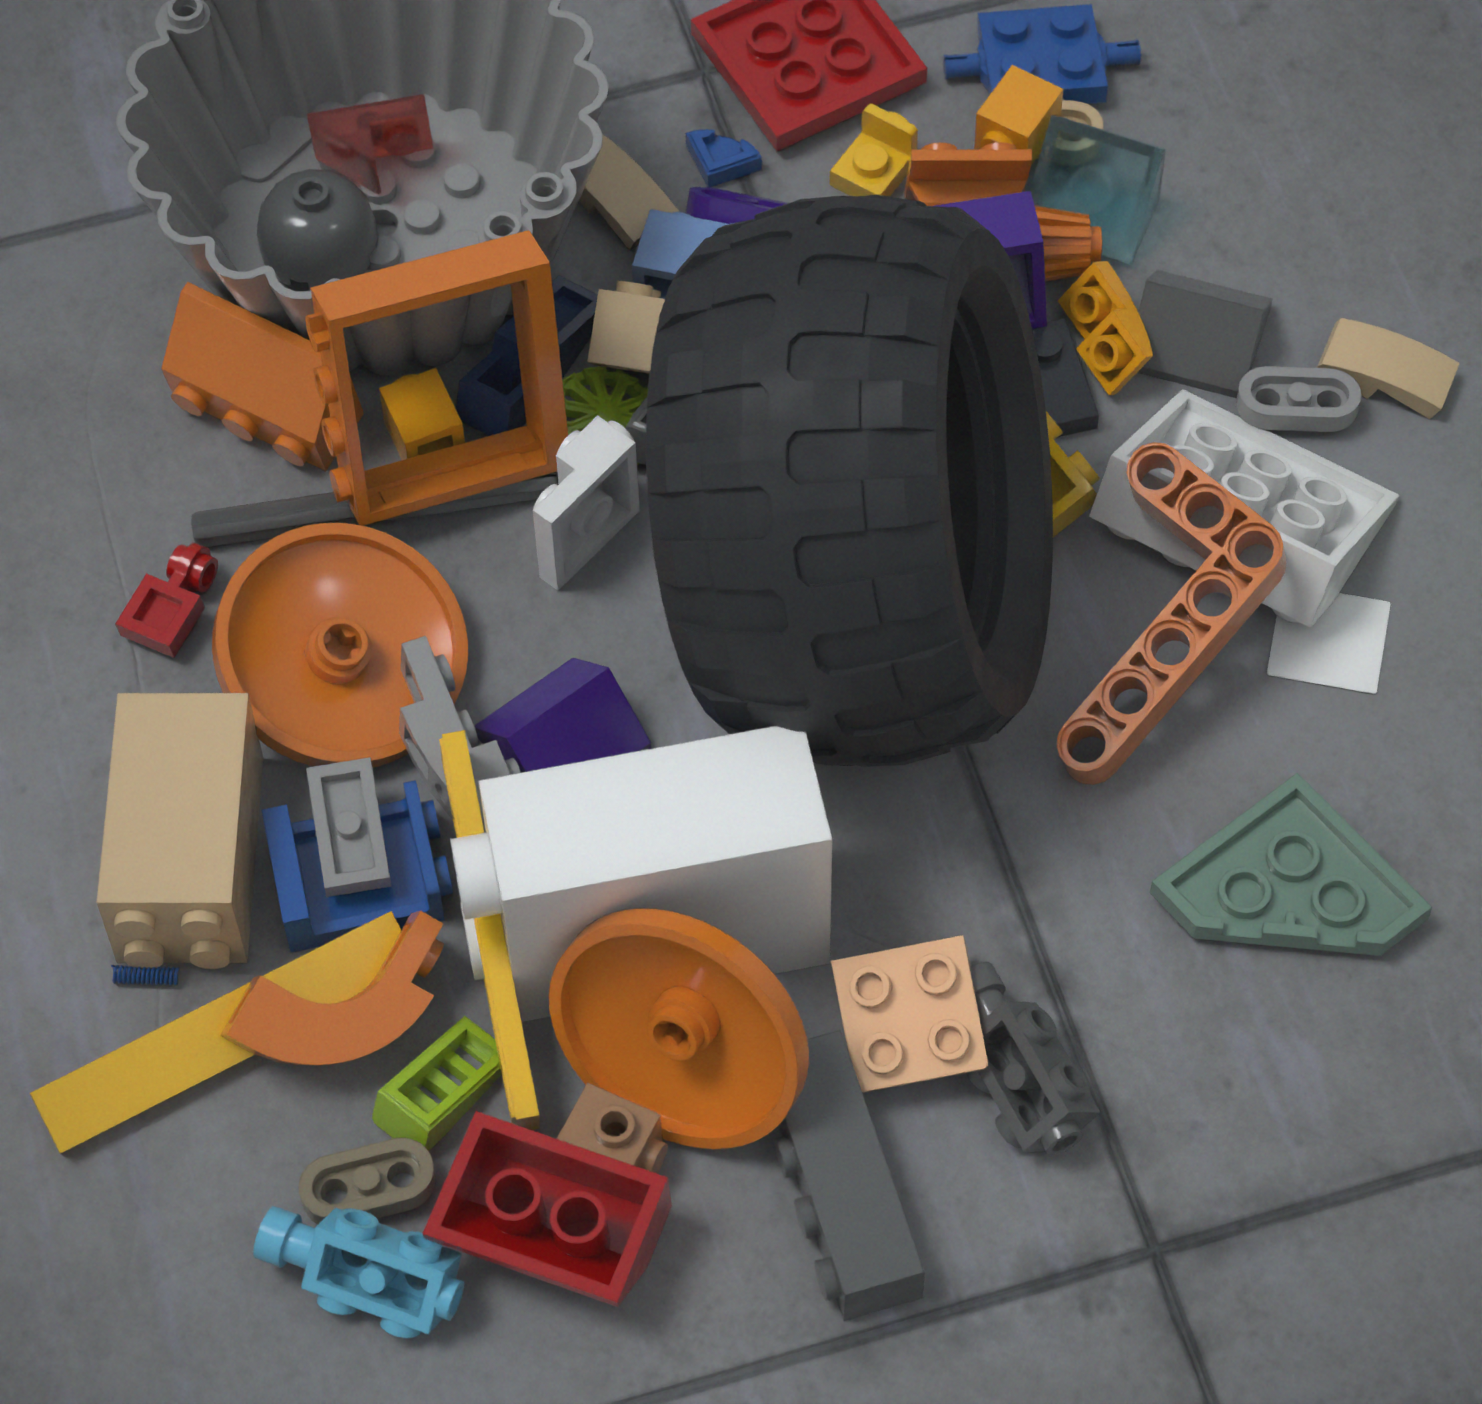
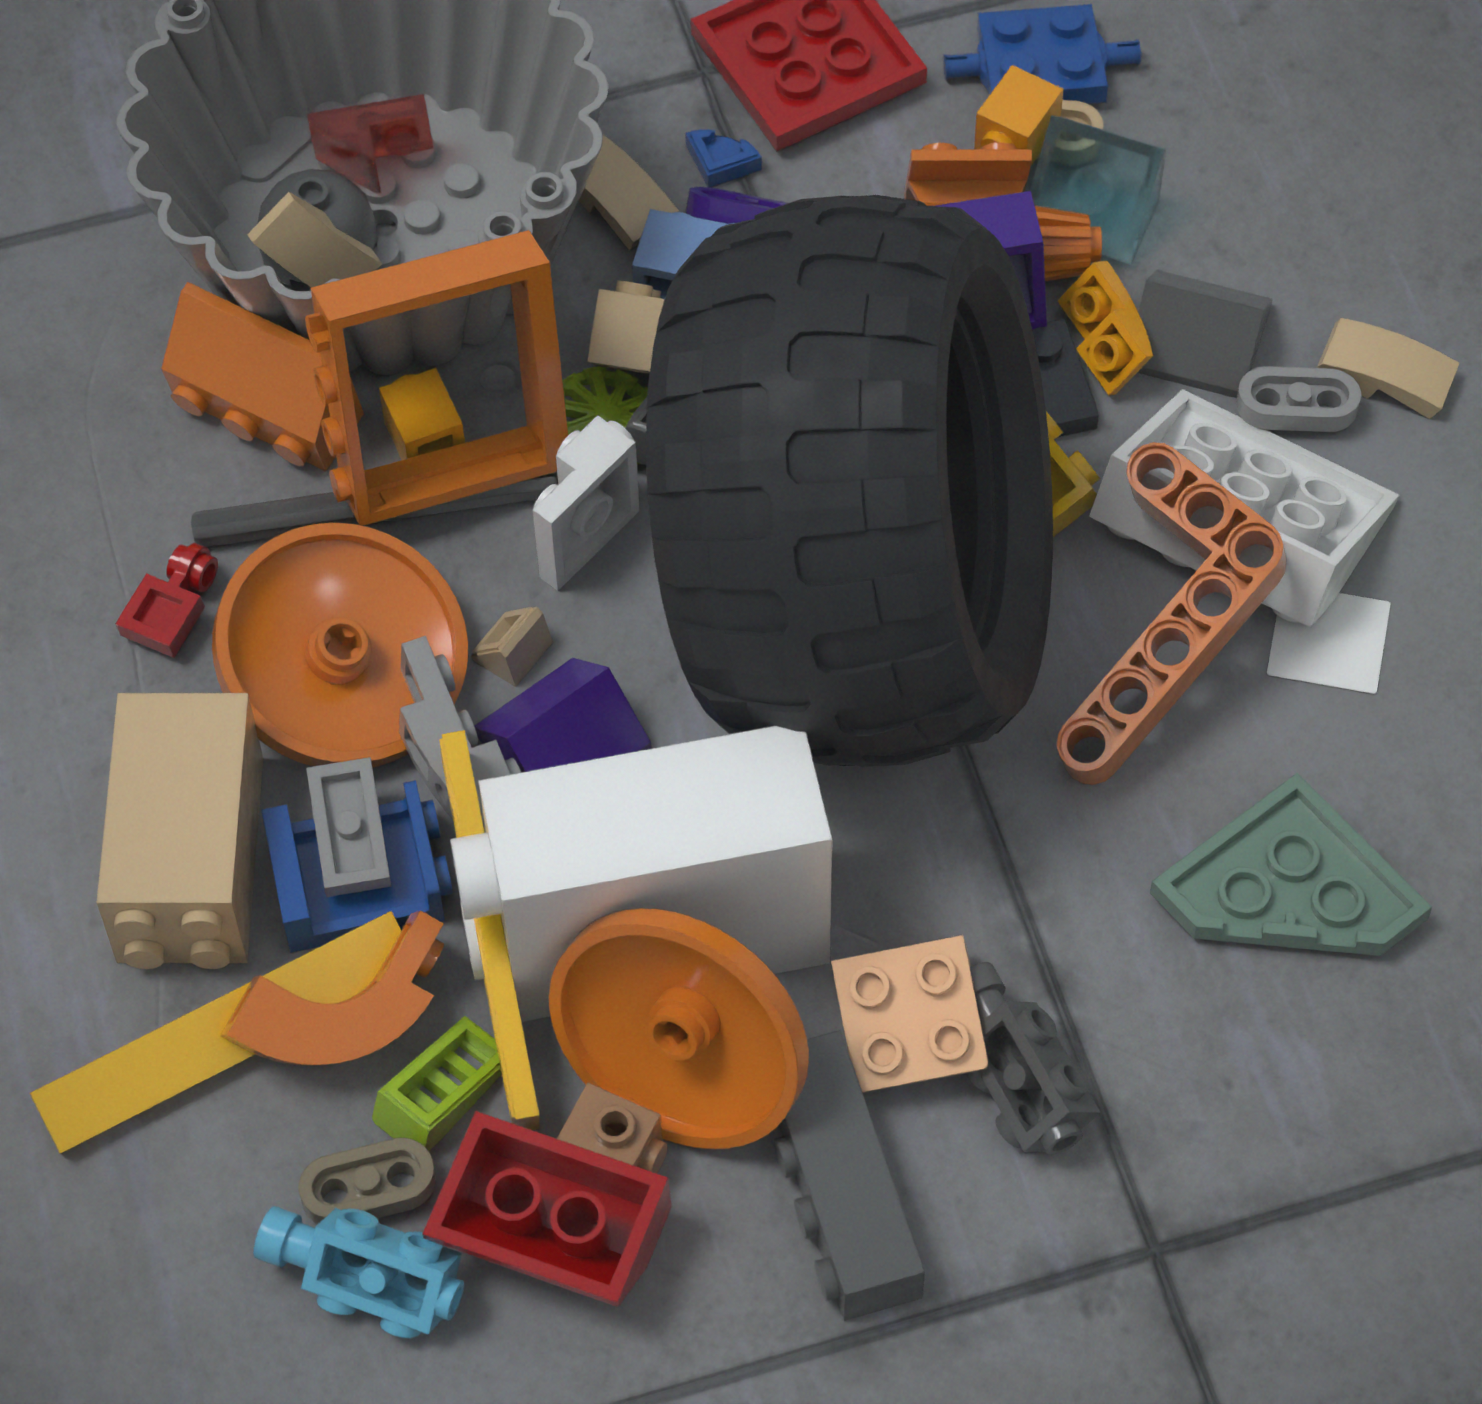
(117, 978): blue leg -> none
(309, 243): none -> tan slope
(492, 391): dark blue slope -> none
(514, 644): none -> tan slope
(878, 156): yellow bracket -> none

